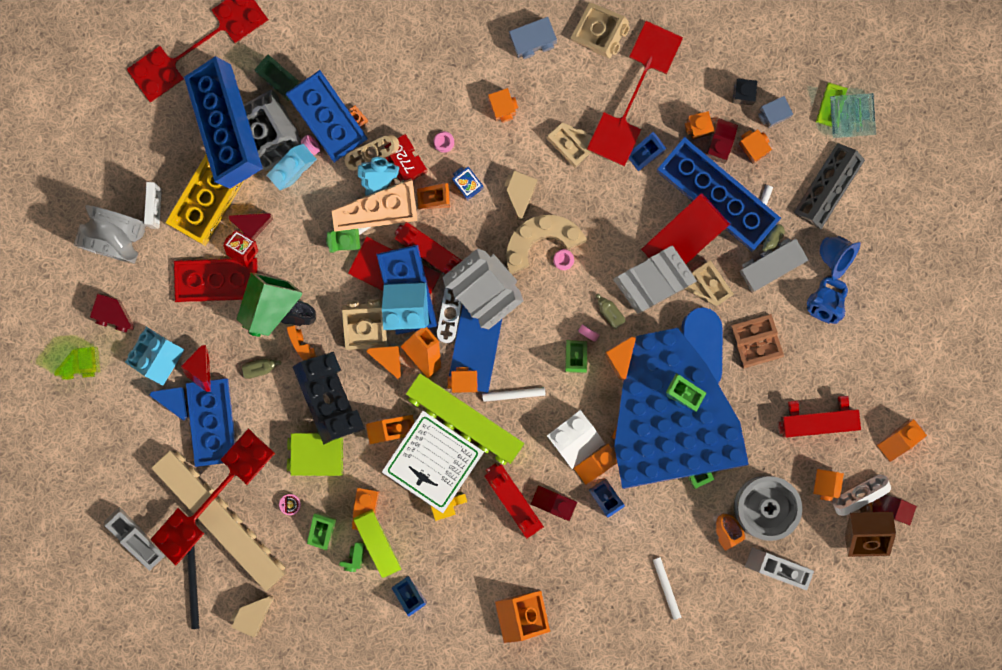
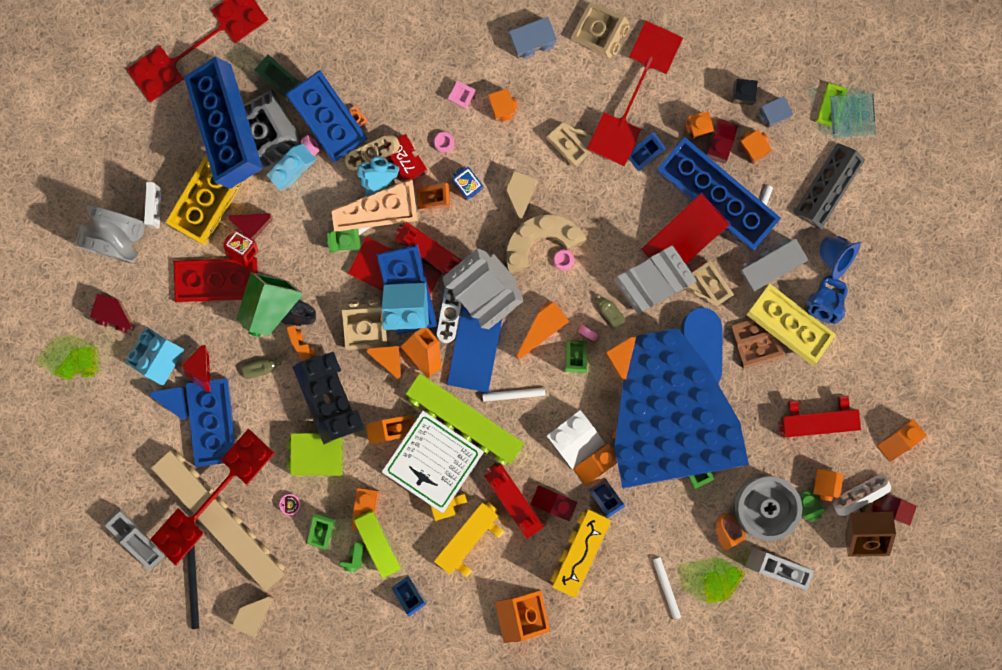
(461, 95): none -> bright pink plate
(463, 381): orange brick -> none
(467, 537): none -> yellow brick
(546, 323): none -> orange slope
(581, 552): none -> yellow brick
(685, 393): bright green slope -> none
(719, 586): none -> clear neon green slope
(773, 237): olive piece -> none
(791, 324): none -> light yellow plate
(811, 505): none -> bright green bracket

